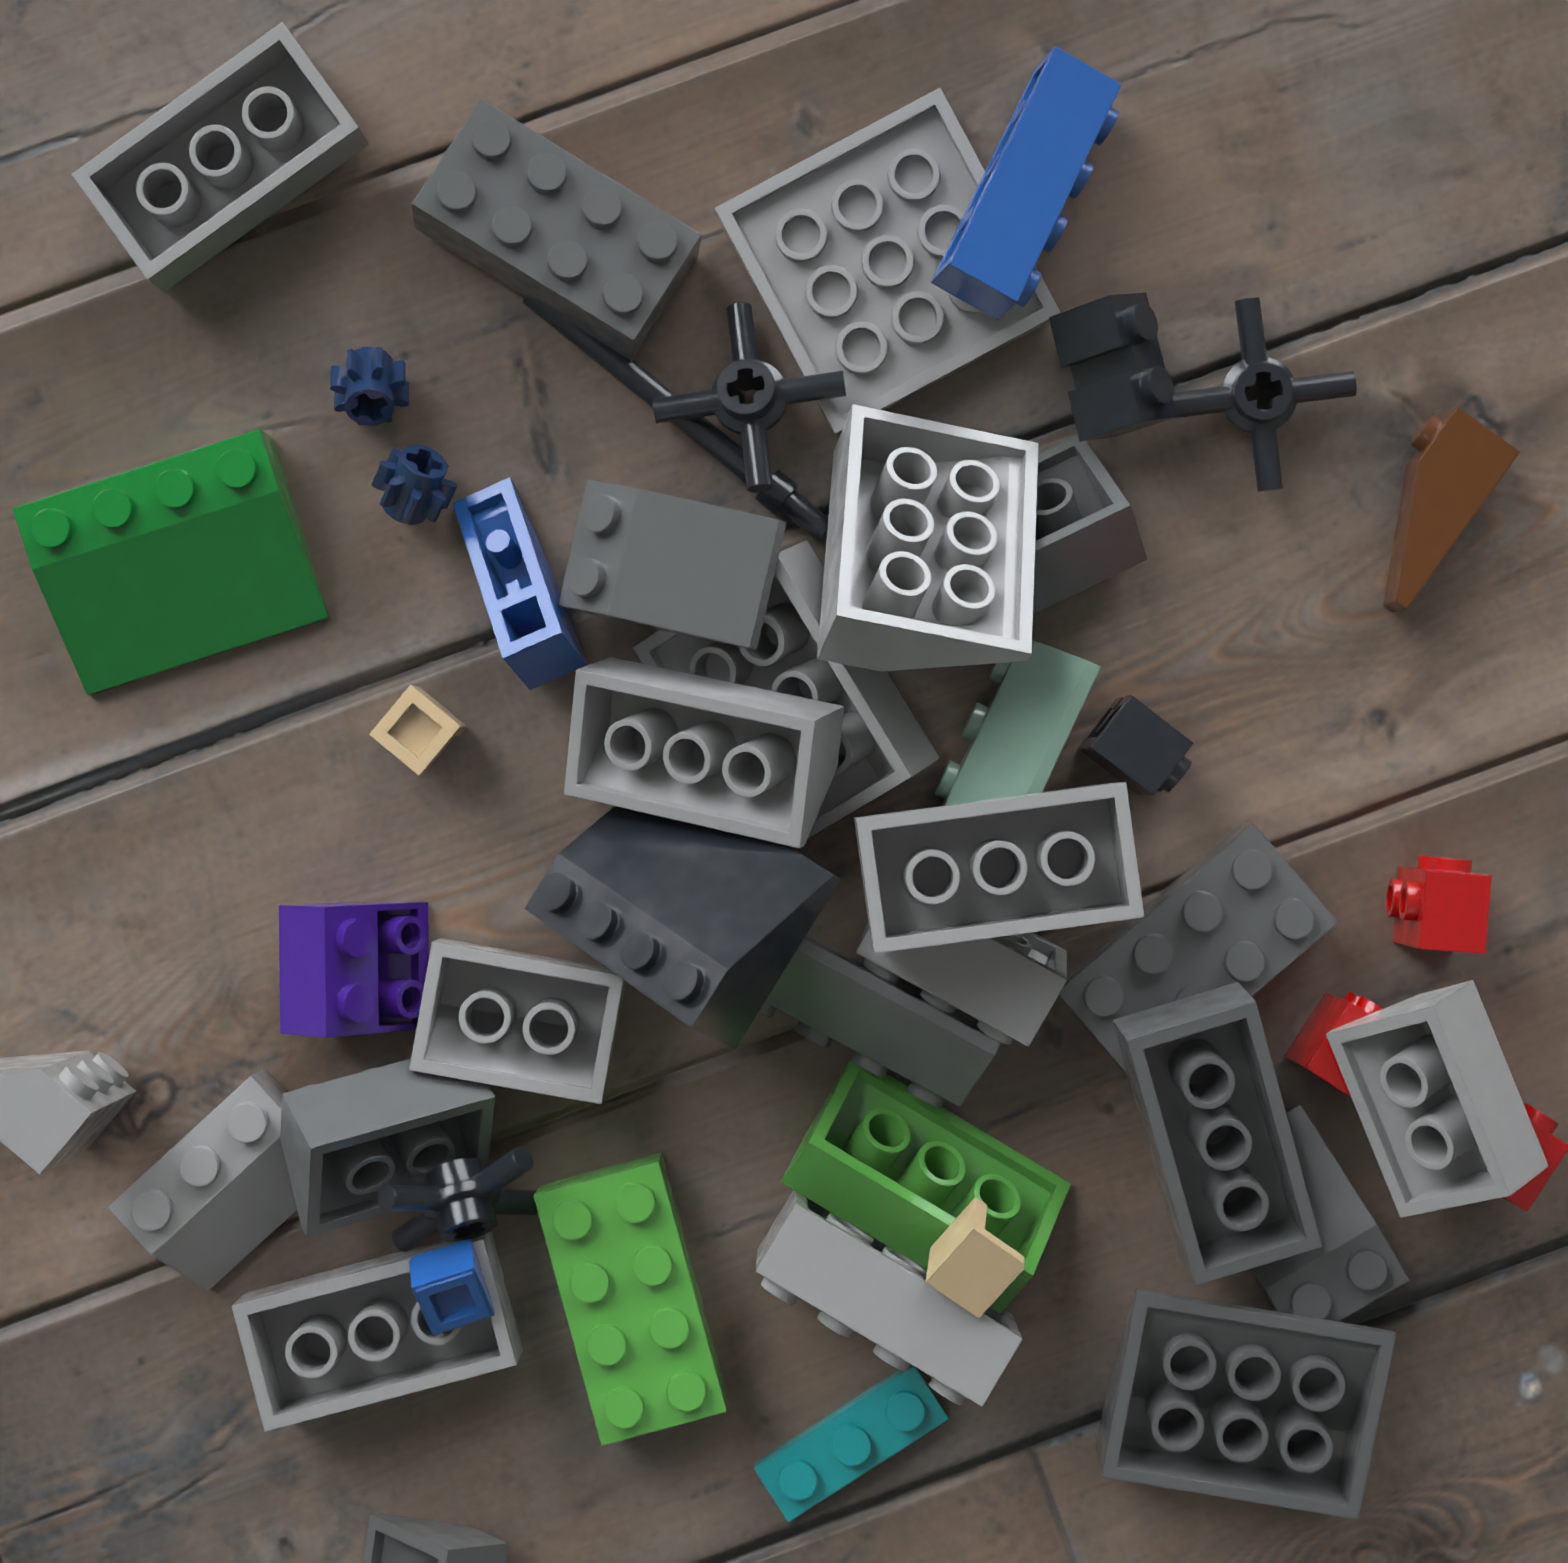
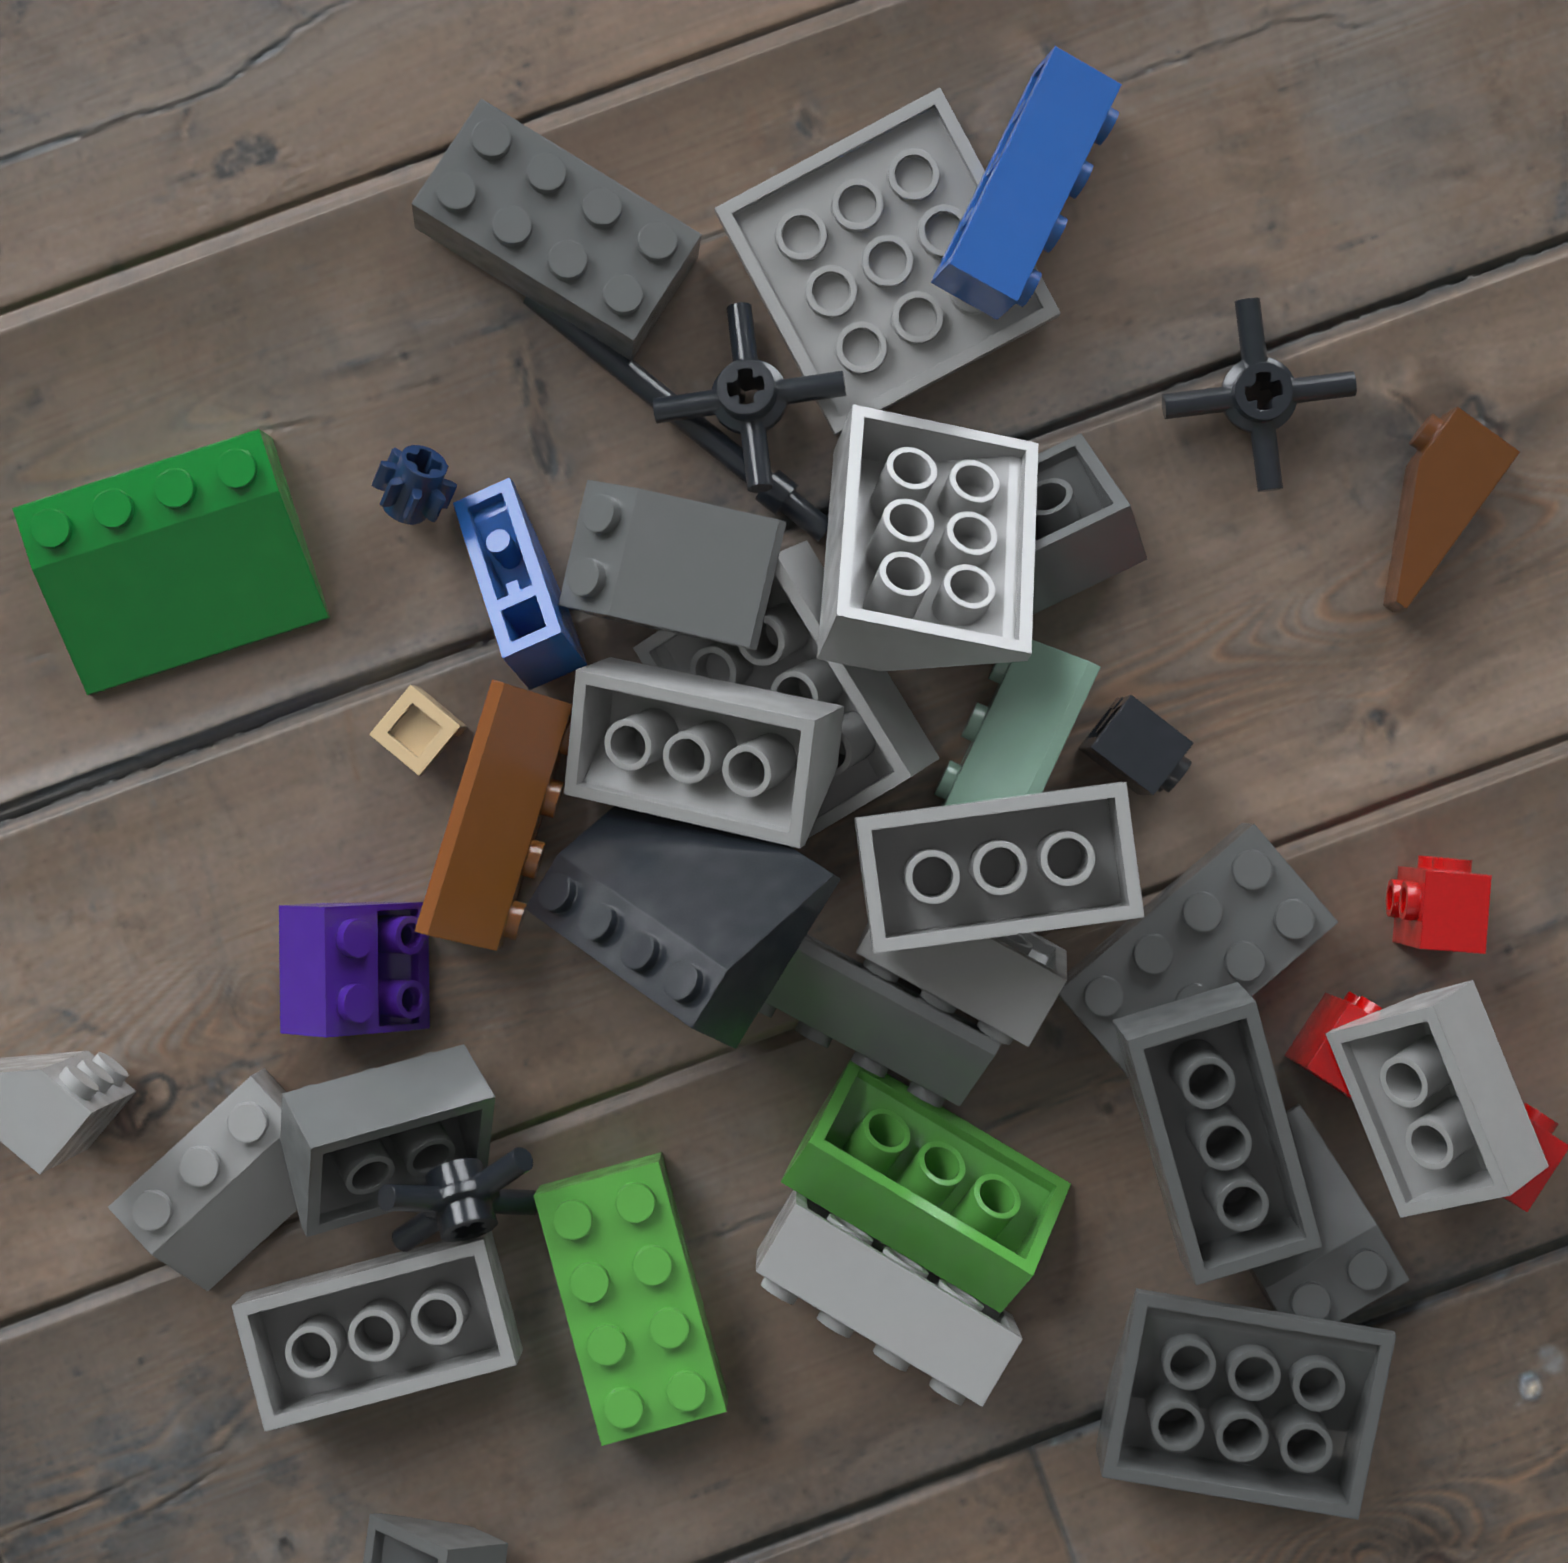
(220, 158): light grey brick -> none
(369, 386): dark blue gear -> none
(450, 1287): blue slope -> none
(497, 819): none -> dark orange slope
(517, 1020): light grey slope -> none
(850, 1441): teal plate -> none
(971, 1262): tan panel -> none
(1114, 366): black brick -> none

